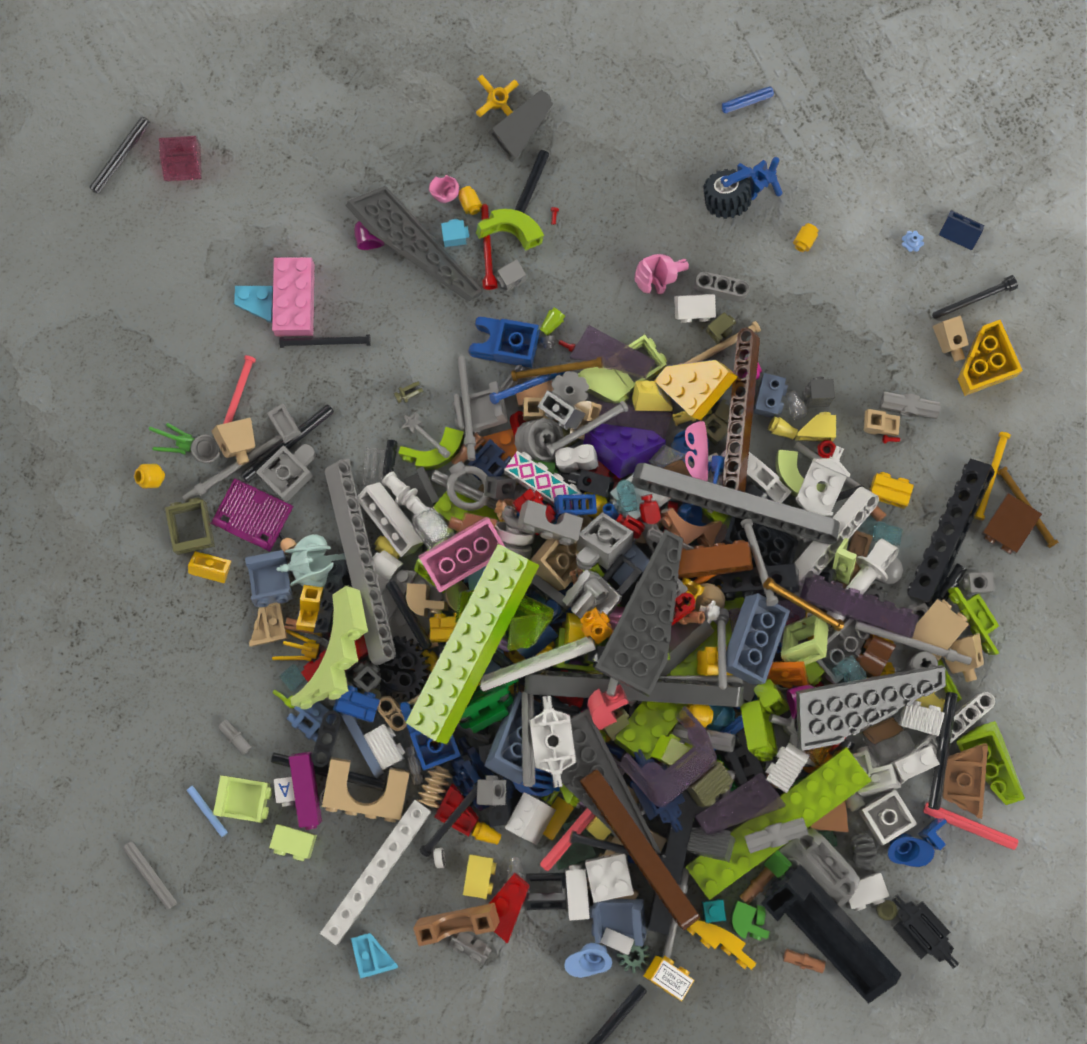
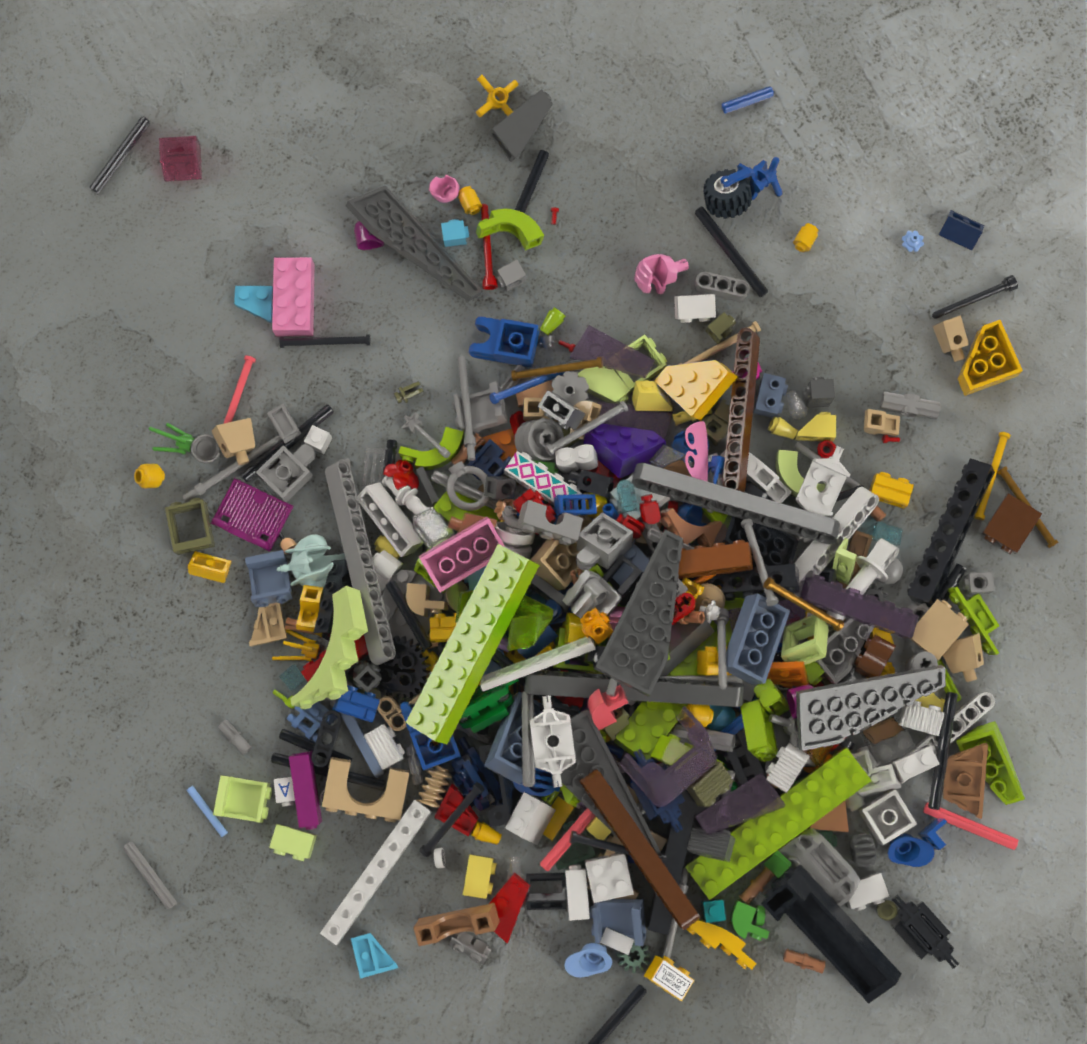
(307, 744): none -> black axle
(318, 439): none -> white brick
(402, 474): none -> red plate
(491, 791): light grey brick -> none
(731, 252): none -> black axle
(776, 835): light grey piece -> none
(849, 669): clear light blue leg -> none
(950, 654): light grey bar -> none

